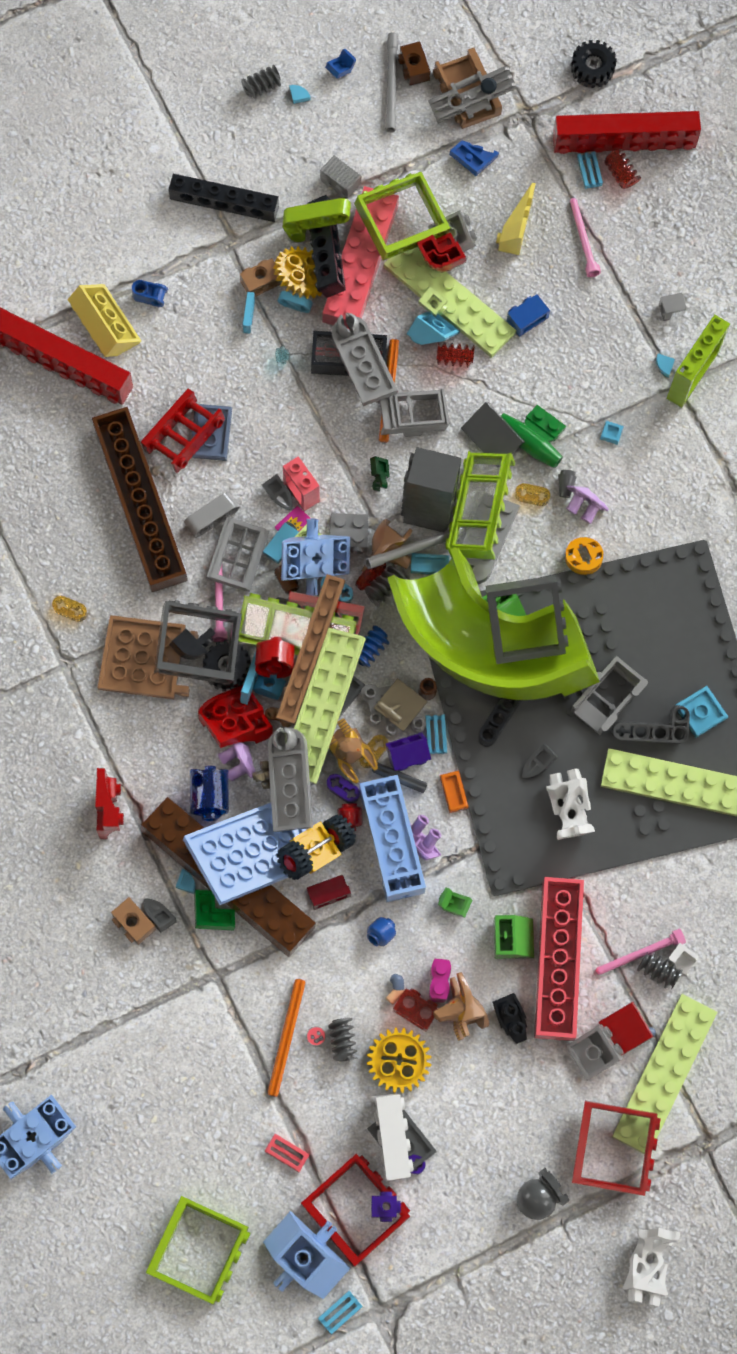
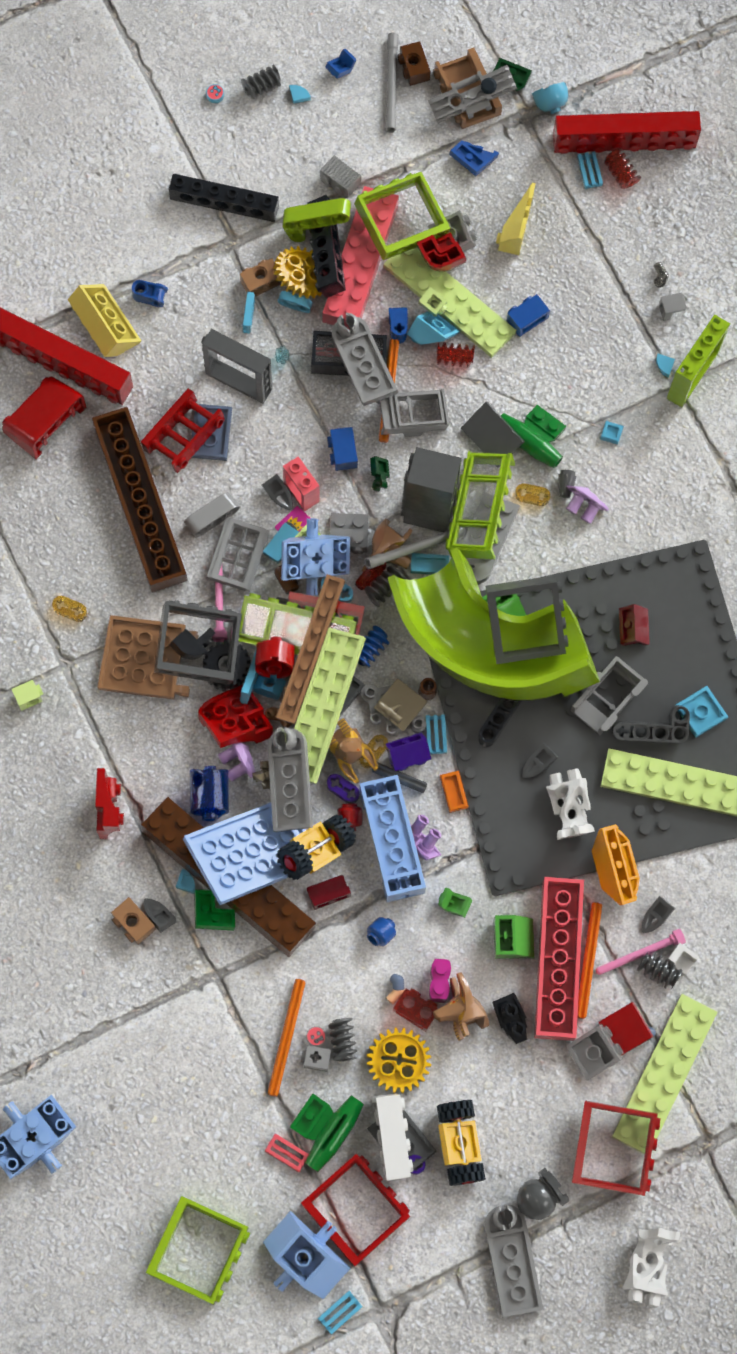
(27, 694): none -> yellowish green brick
(42, 415): none -> red windscreen
(215, 93): none -> tile
(217, 343): none -> dark grey window
(323, 1054): none -> light grey brick
(326, 1127): none -> green plate
(343, 449): none -> blue brick
(377, 1210): dark purple brick -> none
(398, 323): none -> blue piece
(460, 1142): none -> plate
(512, 1262): none -> light grey plate
(520, 74): none -> dark green plate
(551, 98): none -> medium azure cylinder
(582, 567): light orange piece -> none
(589, 958): none -> orange axle
(592, 268): bright pink piece -> none
(595, 54): black bush -> none
(616, 865): none -> light orange wedge
(634, 625): none -> dark red panel
(657, 915): none -> dark grey plate
(662, 276): none -> clear smoke arm

